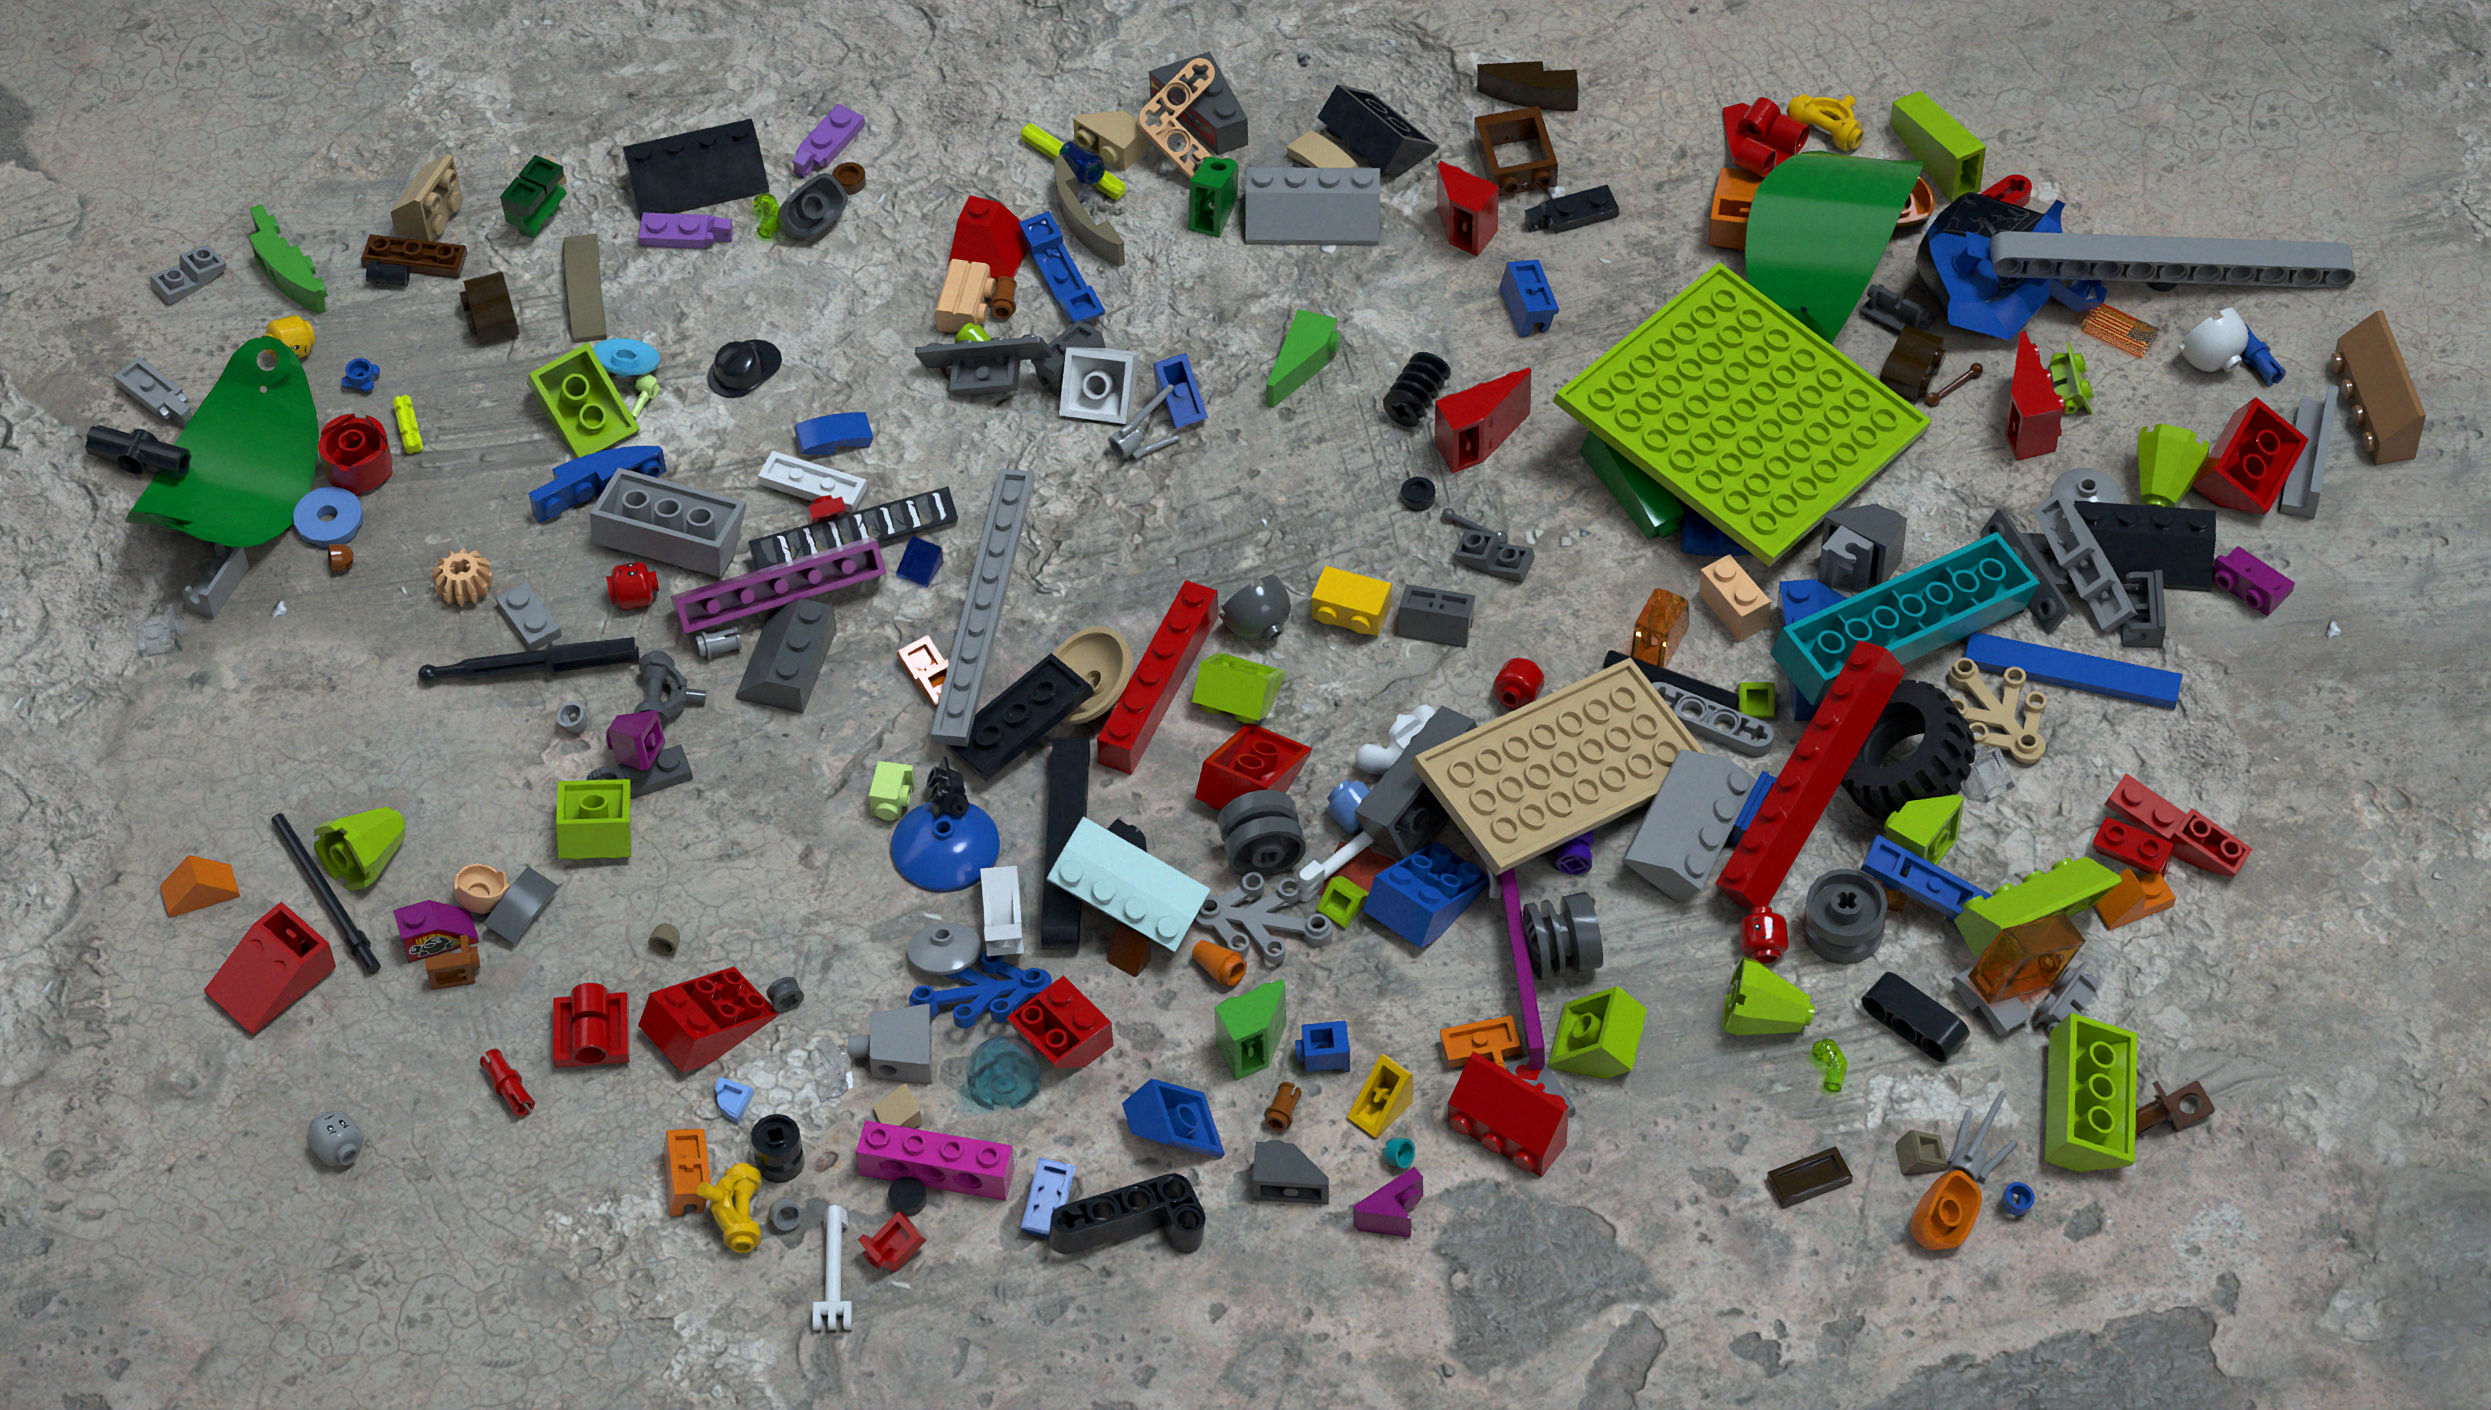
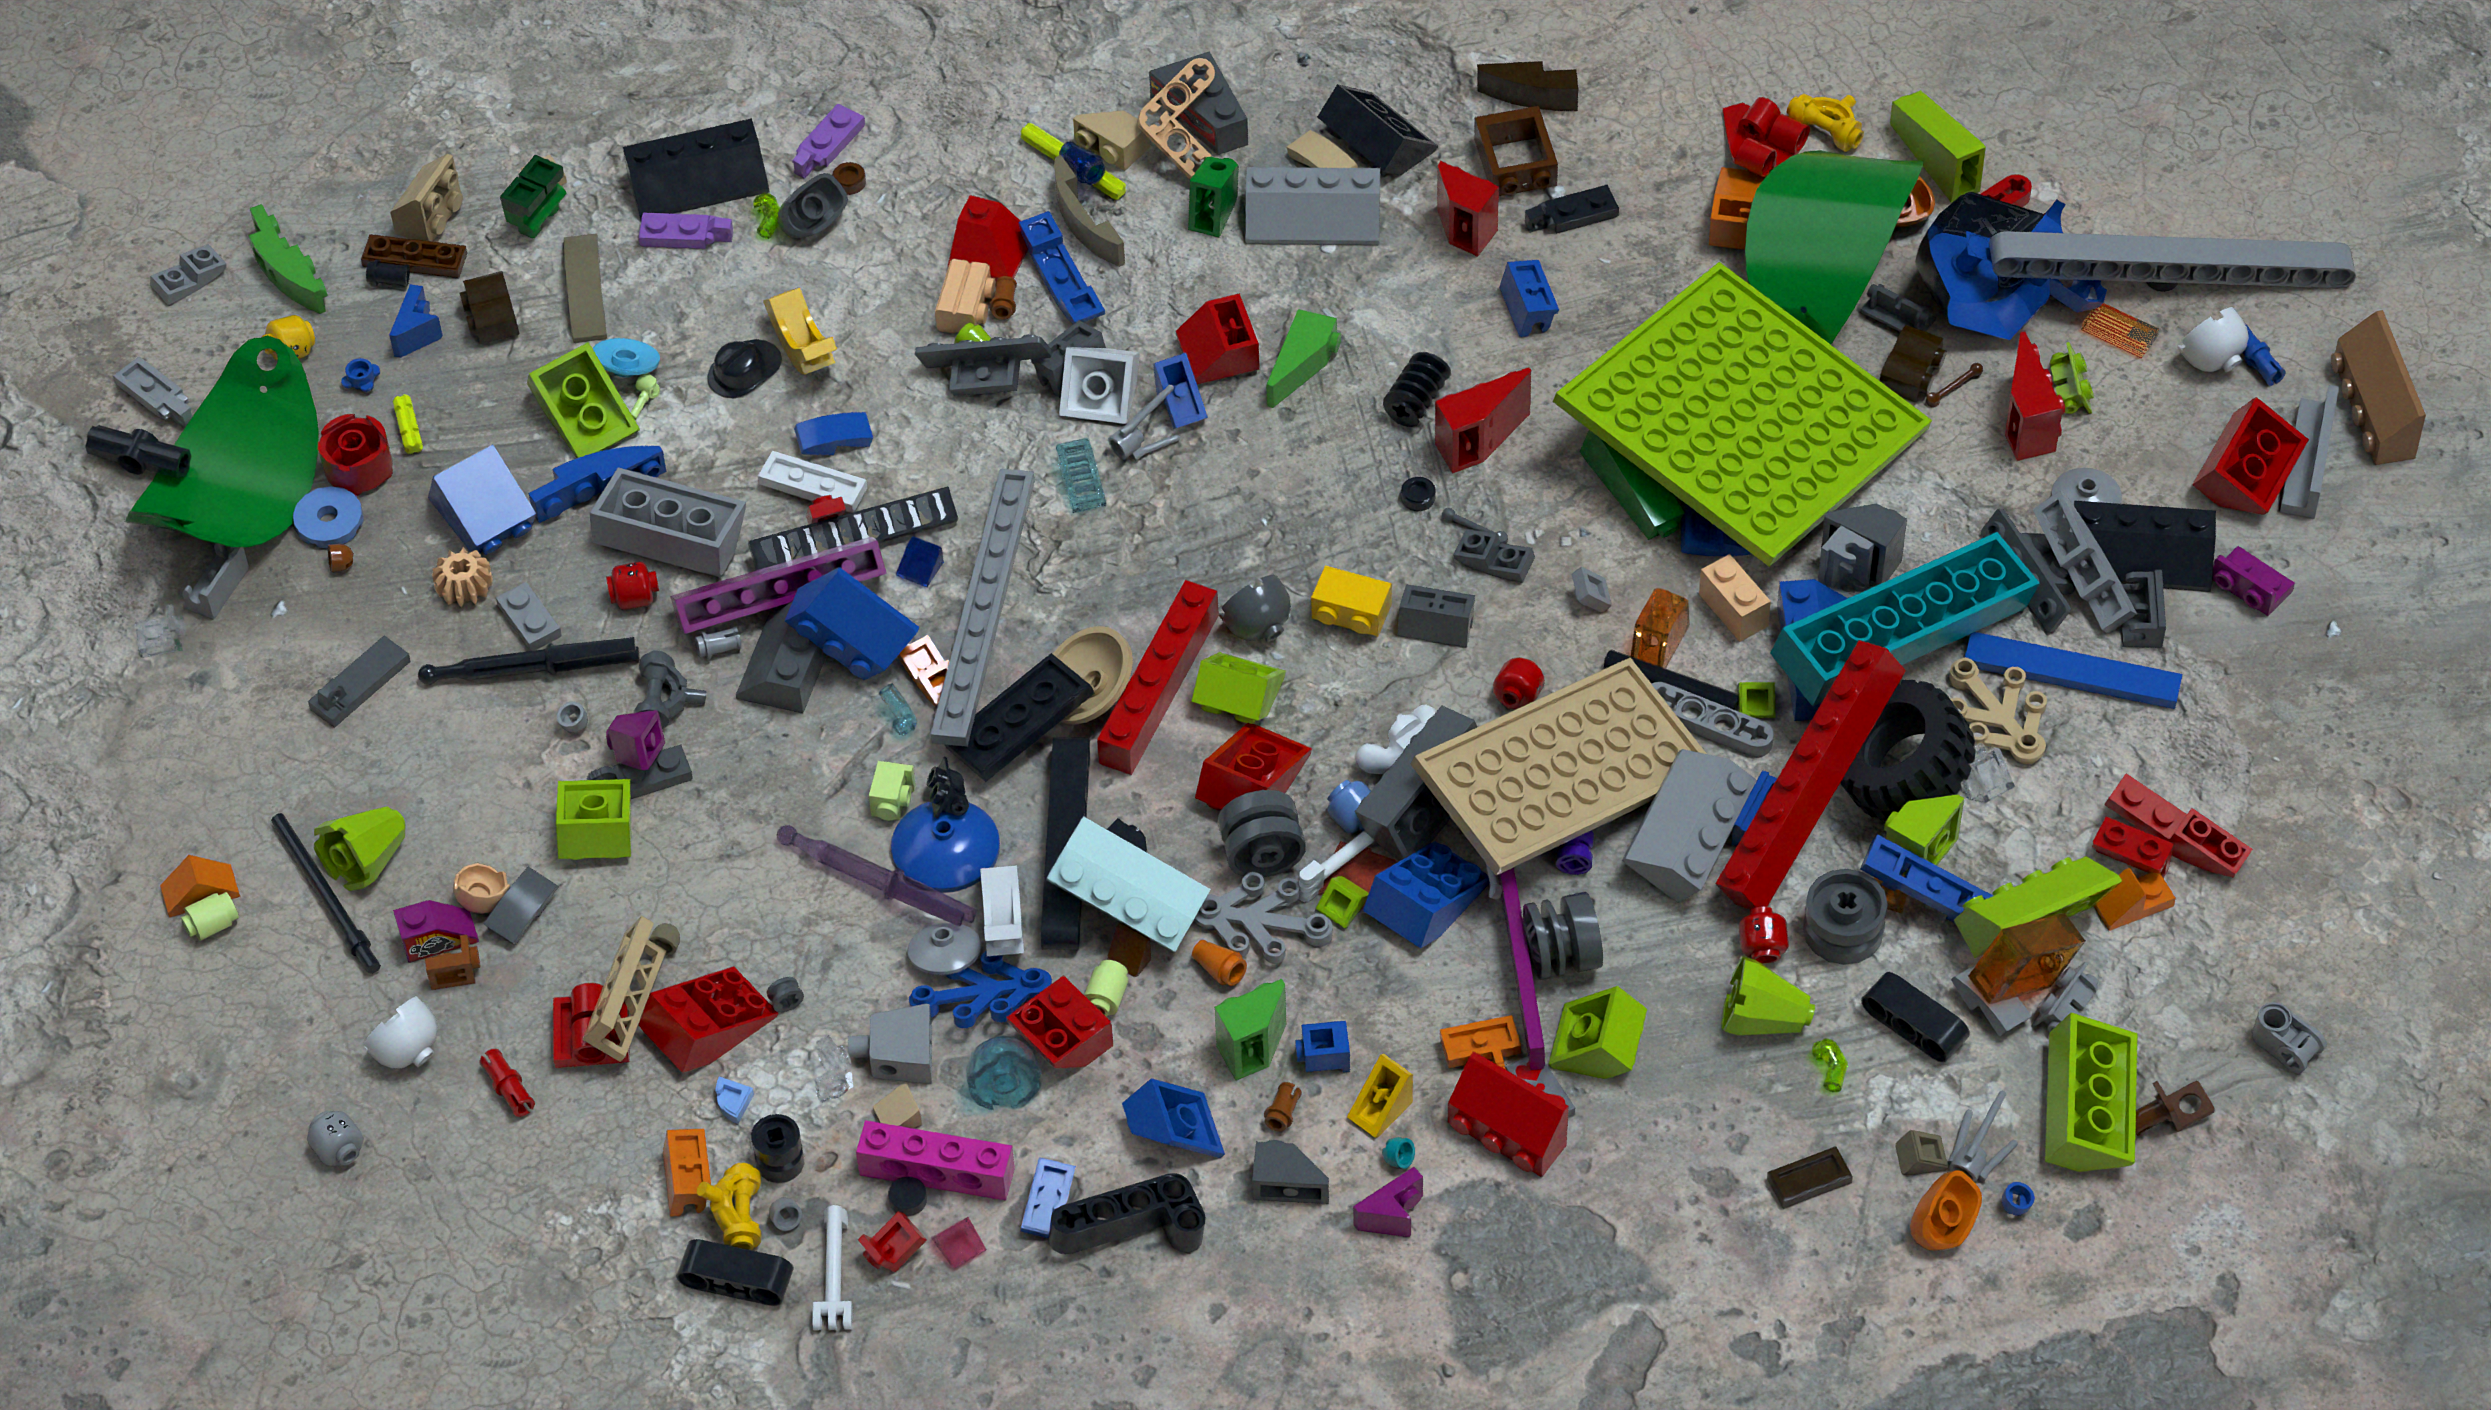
(209, 915): none -> yellowish green brick
(270, 968): red slope -> none
(359, 681): none -> dark grey hinge
(404, 1037): none -> white cylinder
(414, 325): none -> blue slope
(482, 501): none -> slope
(617, 990): none -> tan fence
(735, 1272): none -> black beam
(798, 333): none -> yellow arch
(850, 623): none -> blue slope
(892, 883): none -> clear purple piece
(905, 718): none -> clear light blue arm
(959, 1242): none -> clear pink slope
(1077, 455): none -> clear light blue slope
(1107, 986): none -> yellowish green brick
(1219, 340): none -> red slope
(1591, 589): none -> light grey plate
(2168, 464): lime cone -> none
(2289, 1037): none -> light grey piece

